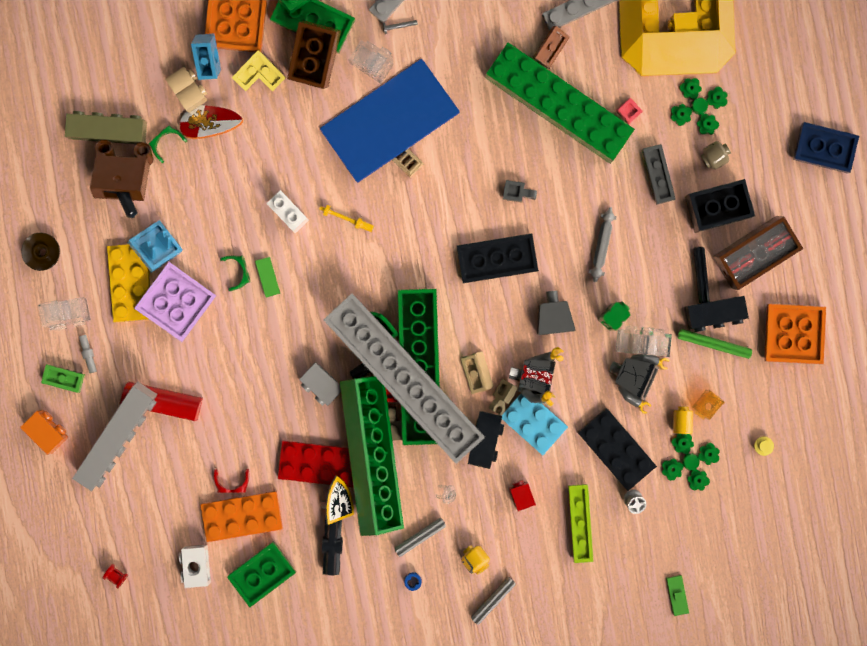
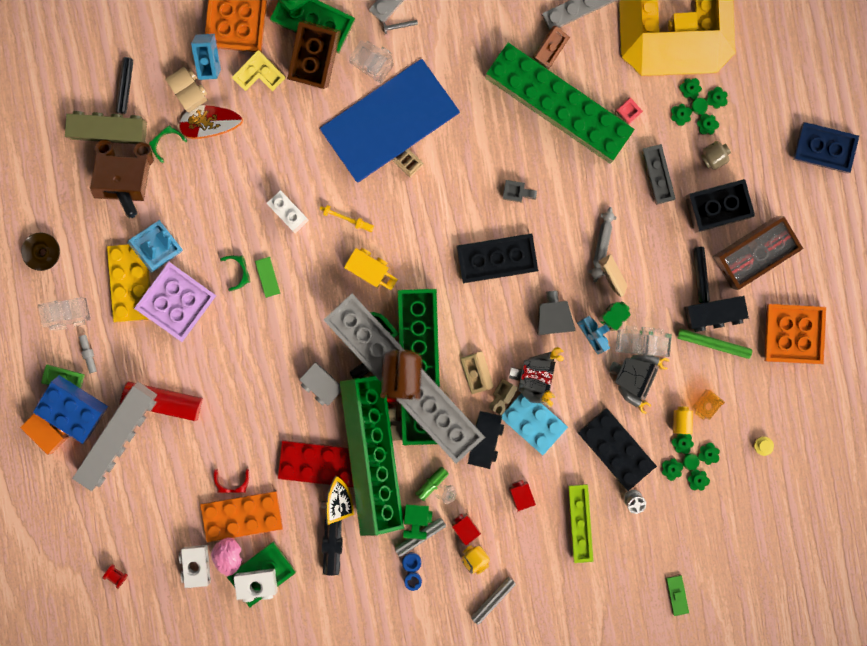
(70, 409): none -> blue brick
(124, 85): none -> black axle
(226, 556): none -> bright pink hair
(243, 586): none -> white brick
(369, 269): none -> yellow brick
(401, 375): none -> reddish brown cylinder
(411, 562): none -> blue tile
(417, 516): none -> green brick
(432, 483): none -> bright green axle
(465, 528): none -> red brick
(595, 334): none -> dark azure plate
(613, 275): none -> tan slope

